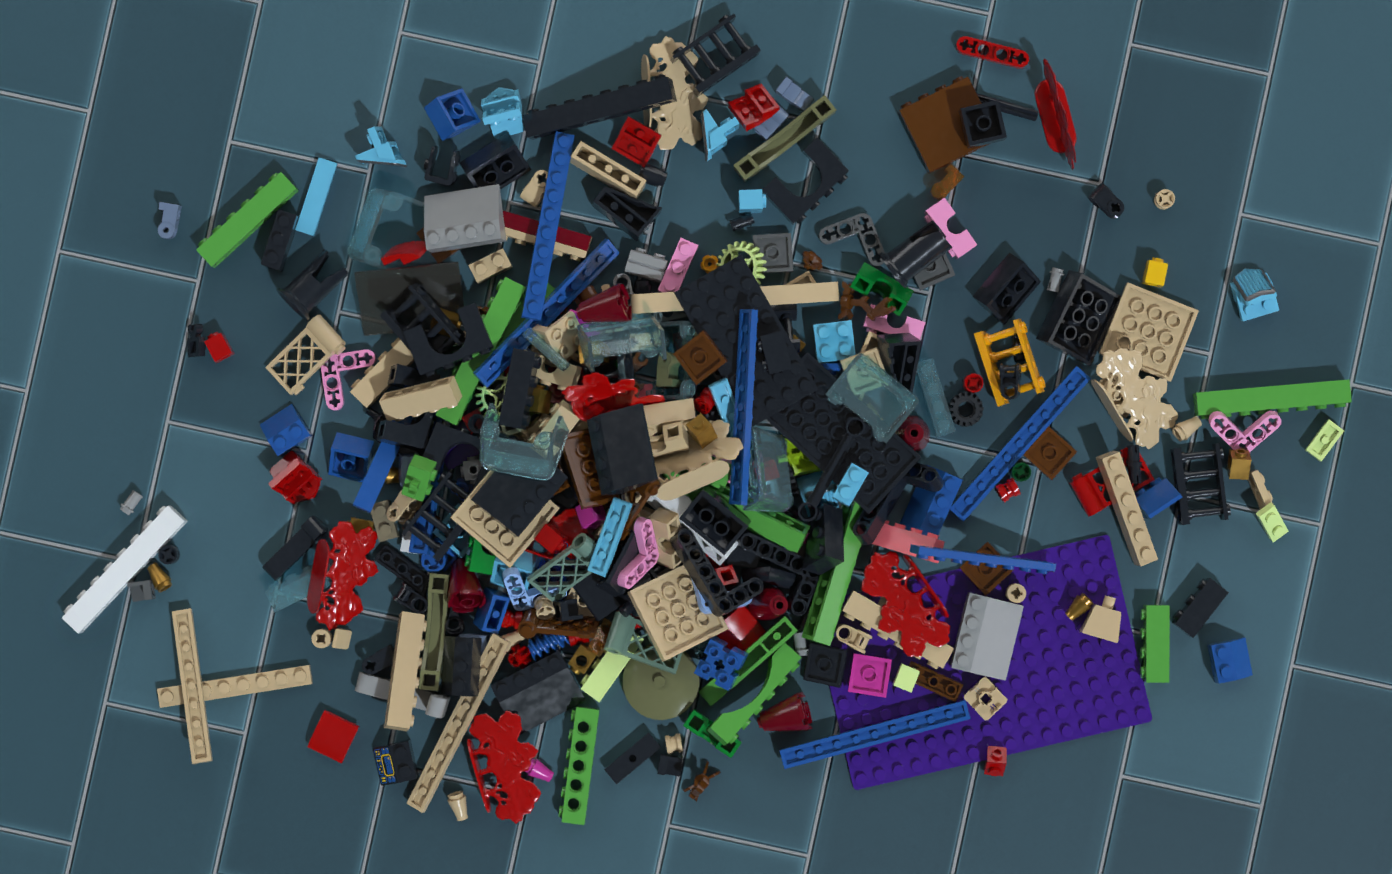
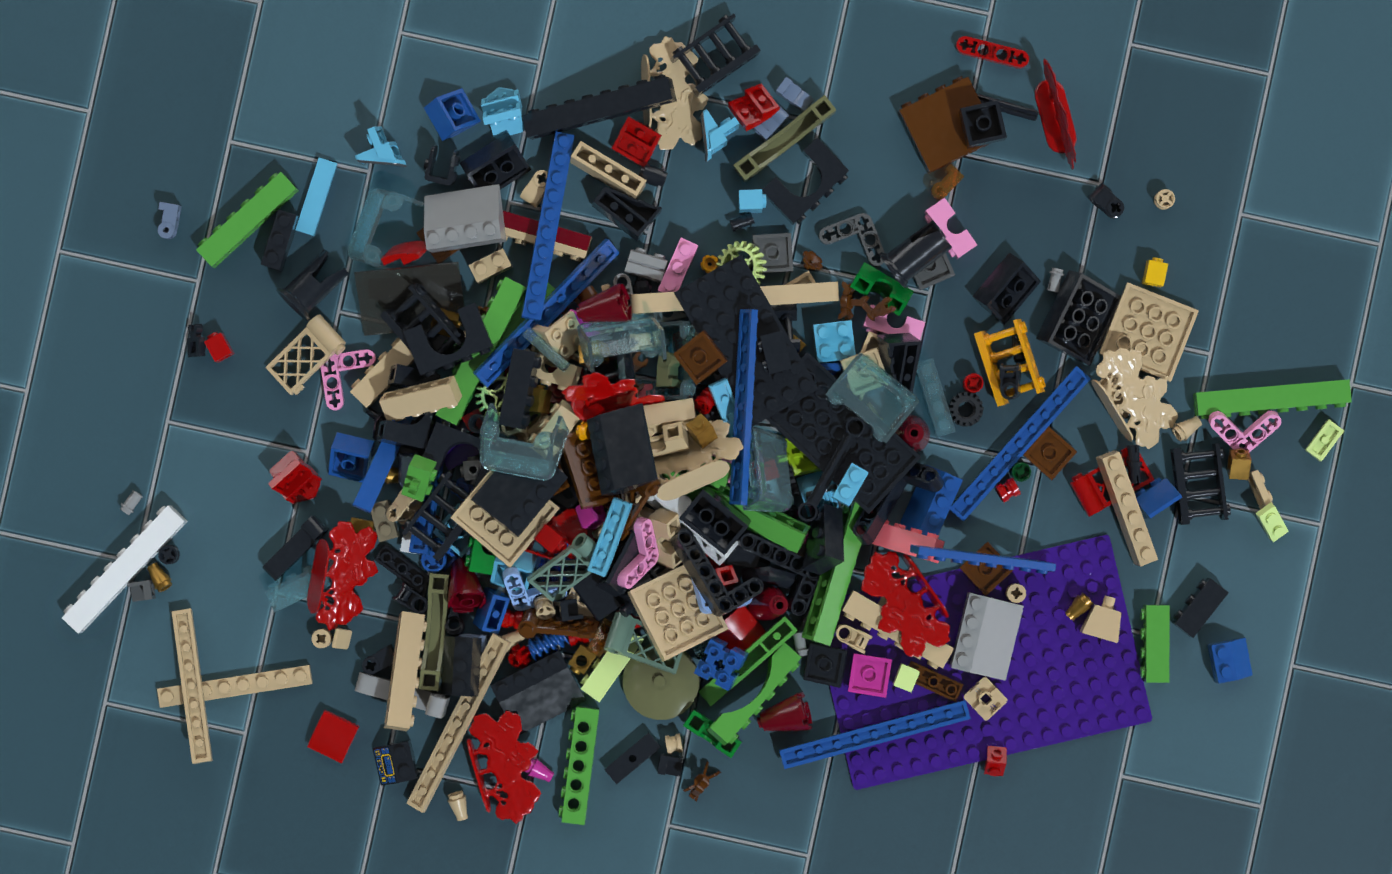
(285, 430): blue slope -> none
(583, 431): none -> light orange plate
(1254, 294): medium azure piece -> none

